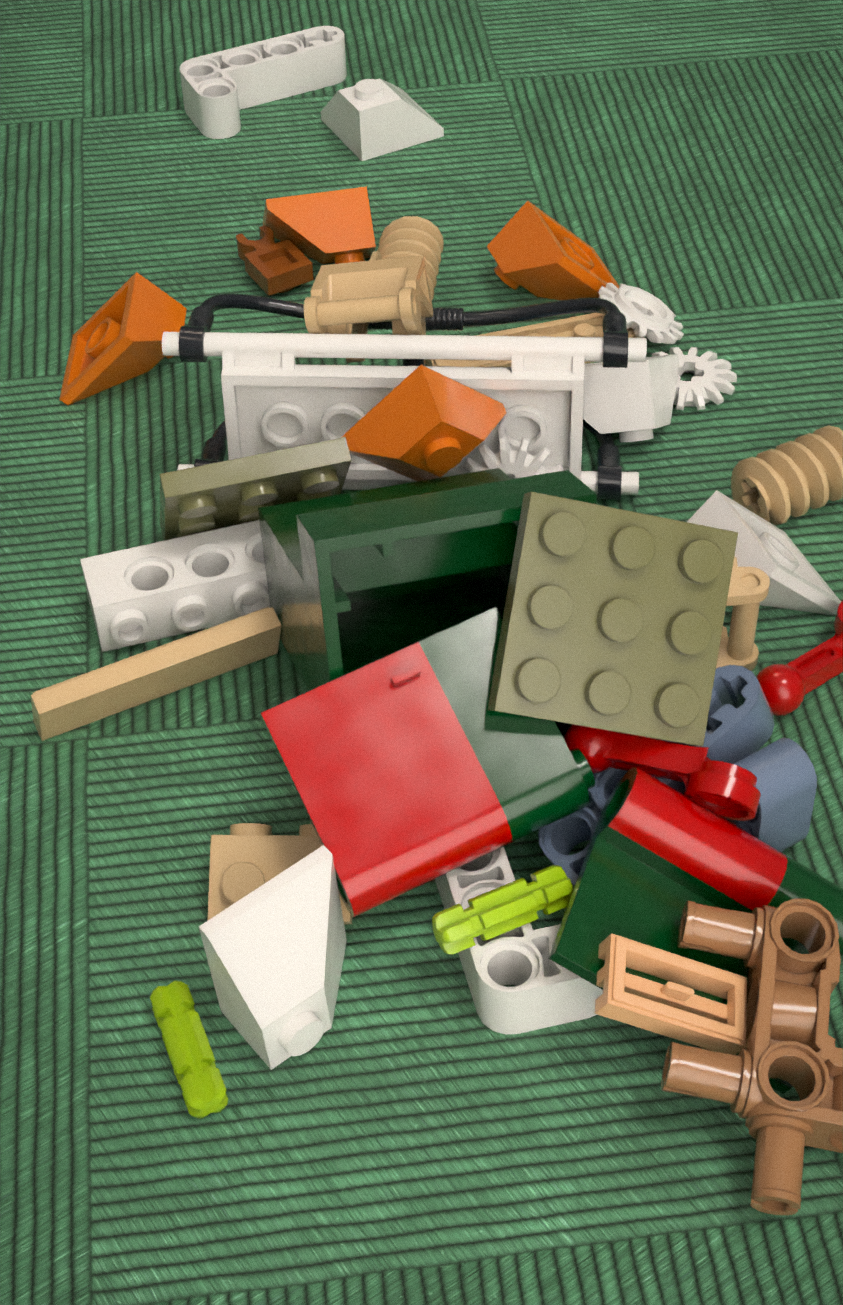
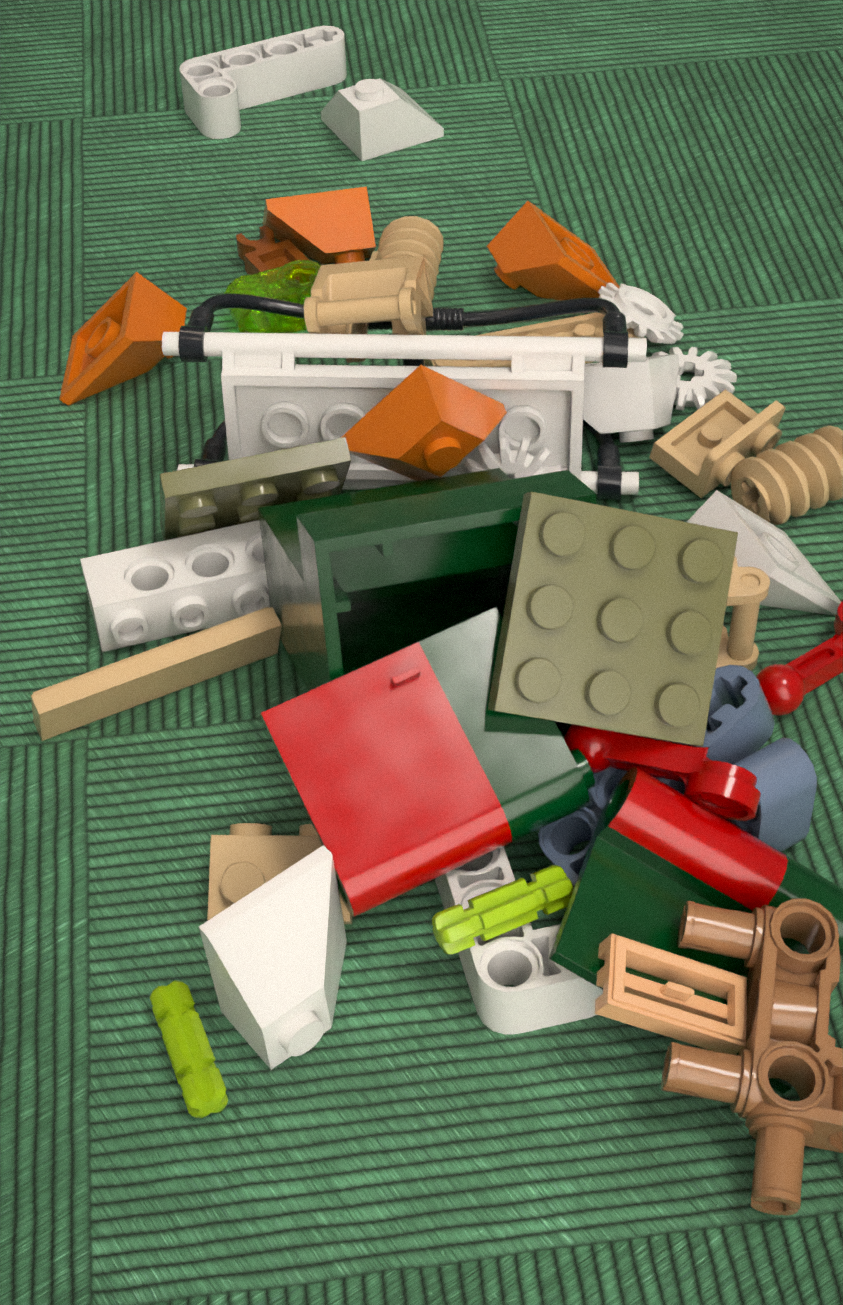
(274, 284): none -> clear neon green piece
(715, 439): none -> tan bracket

